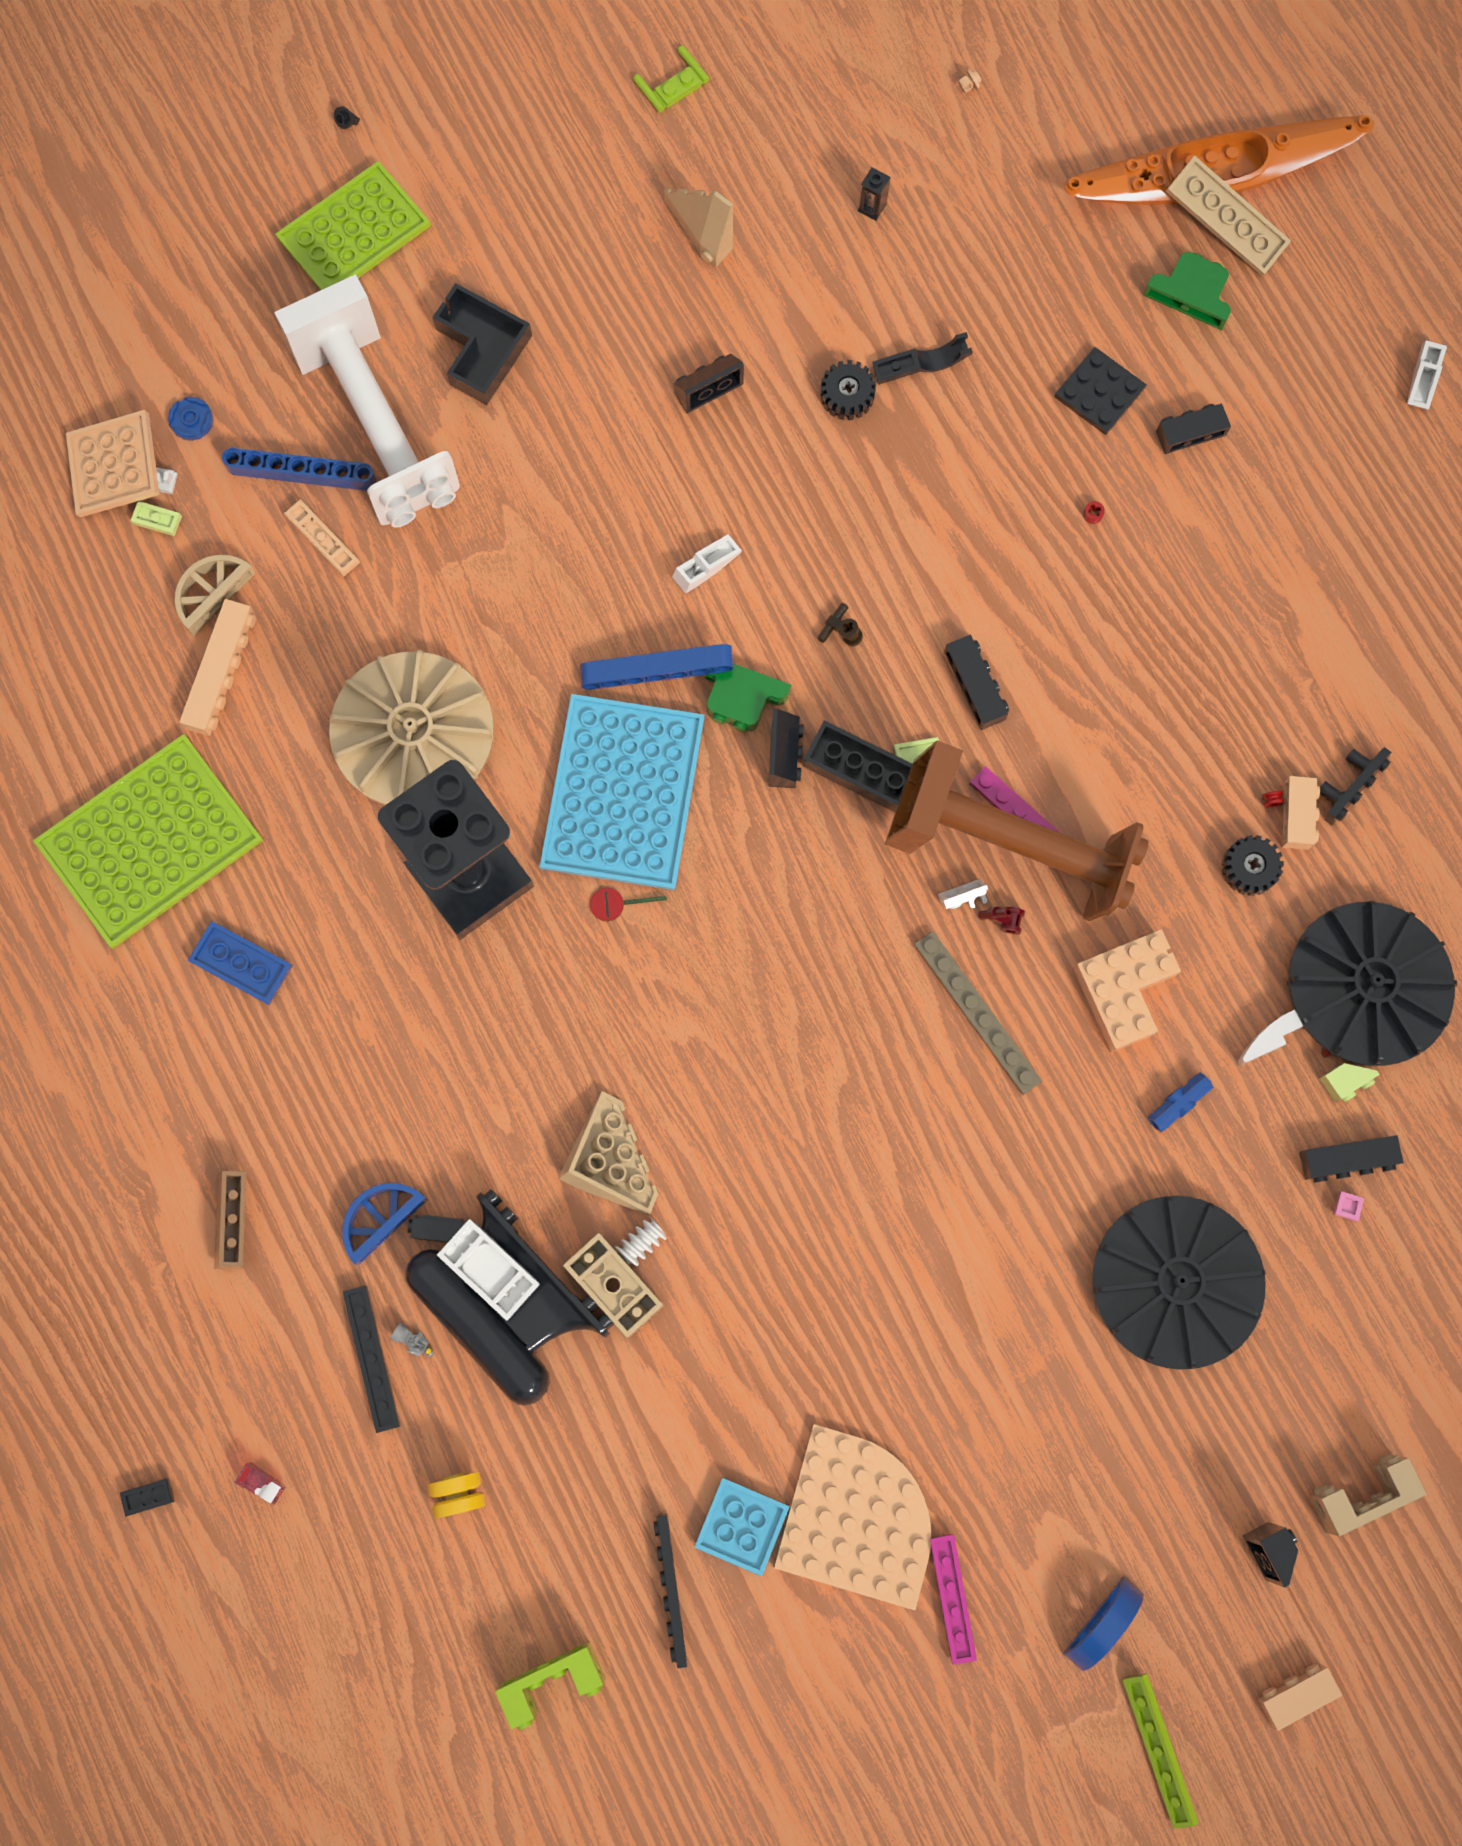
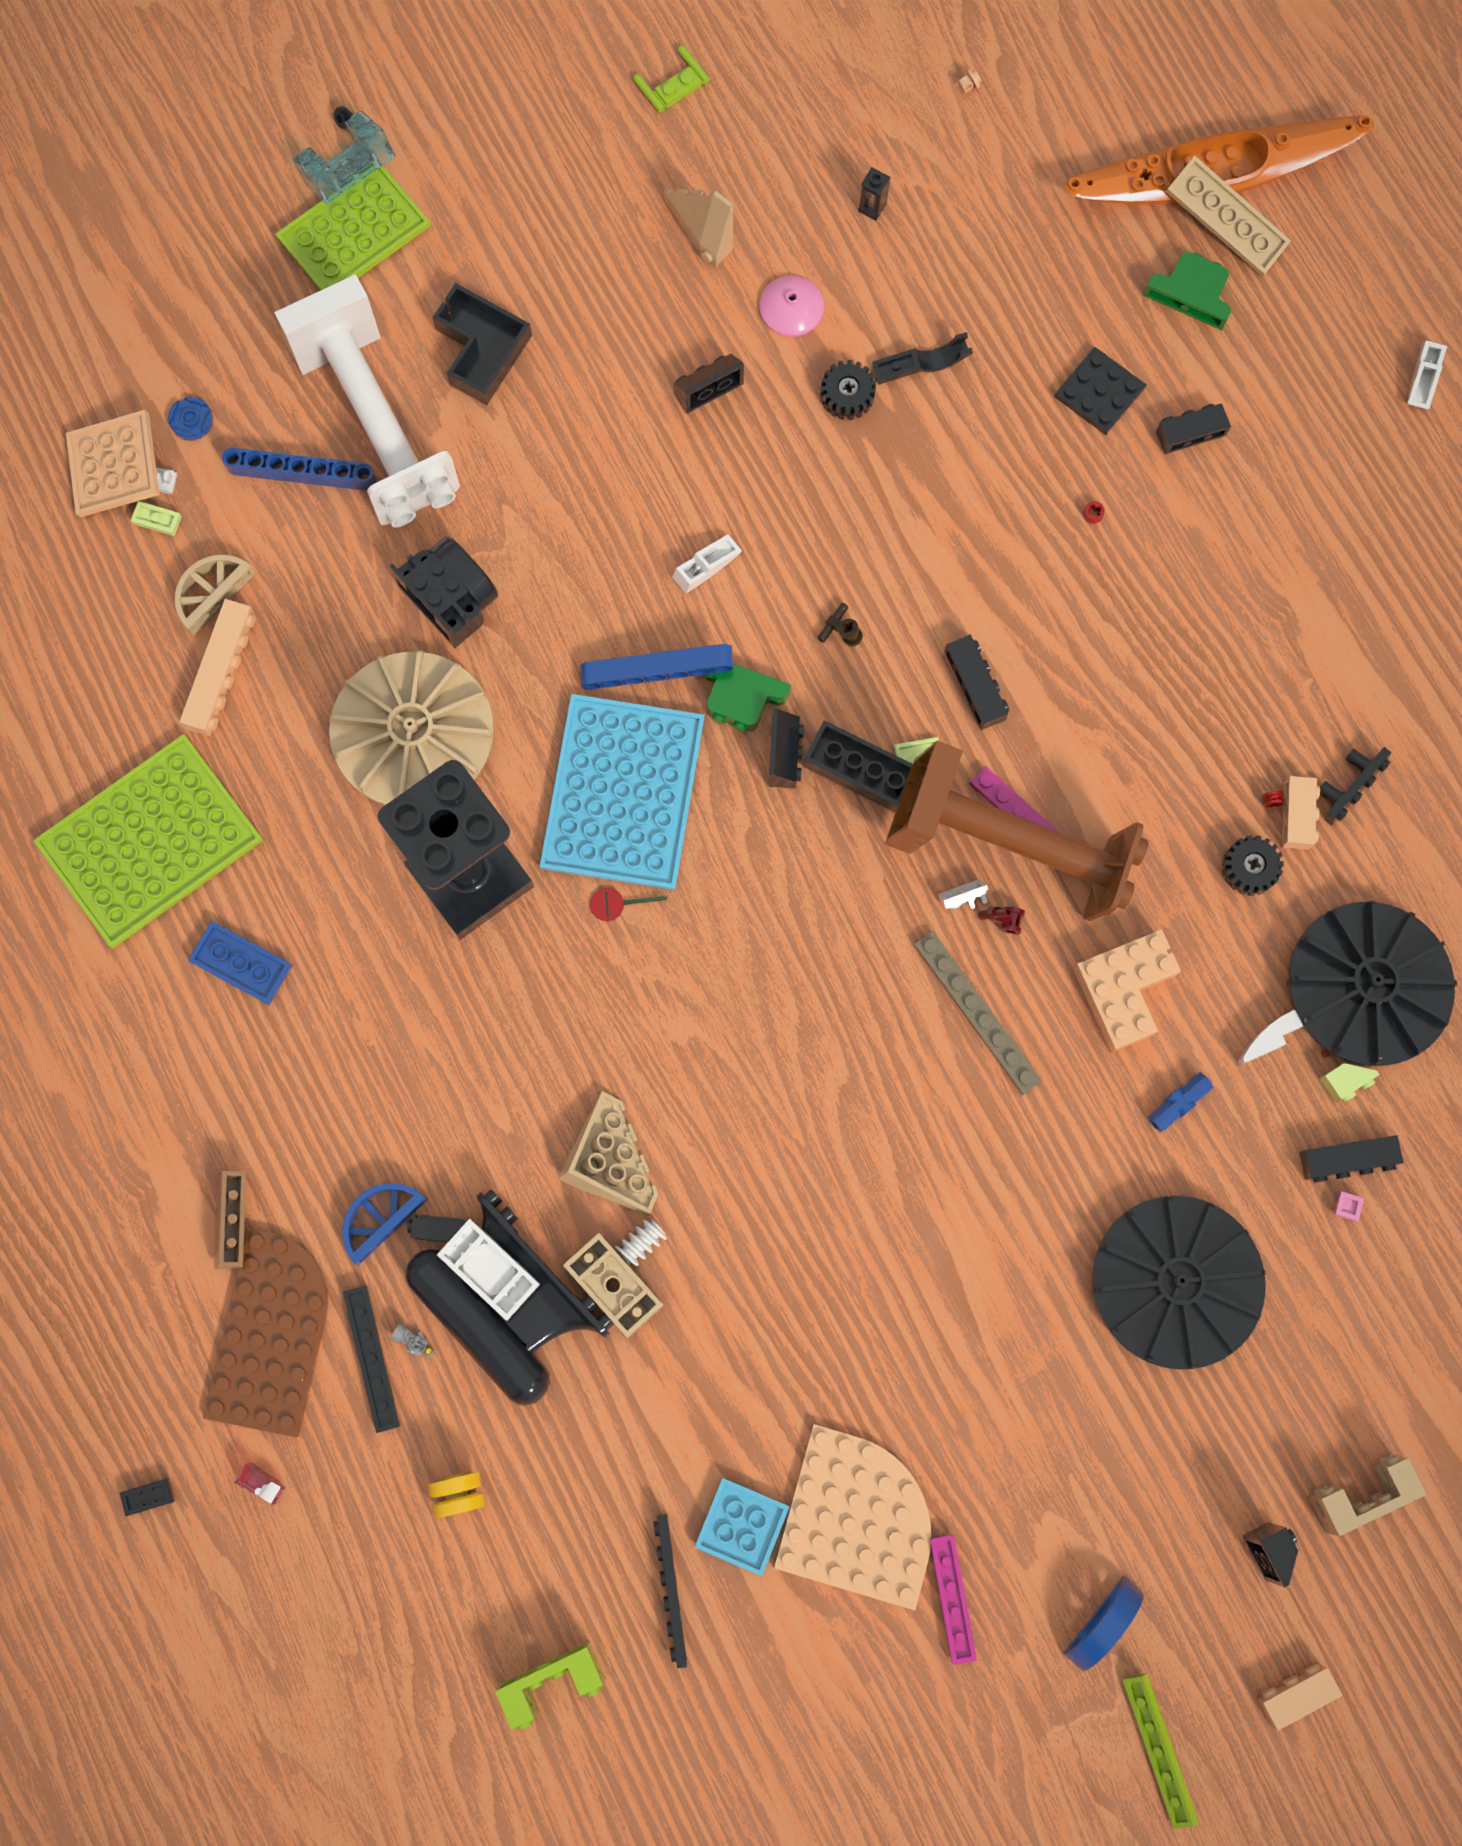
(269, 1337): none -> dark orange plate
(321, 538): light nougat plate -> none
(363, 157): none -> clear light blue plate
(447, 589): none -> black brick
(788, 316): none -> bright pink dish

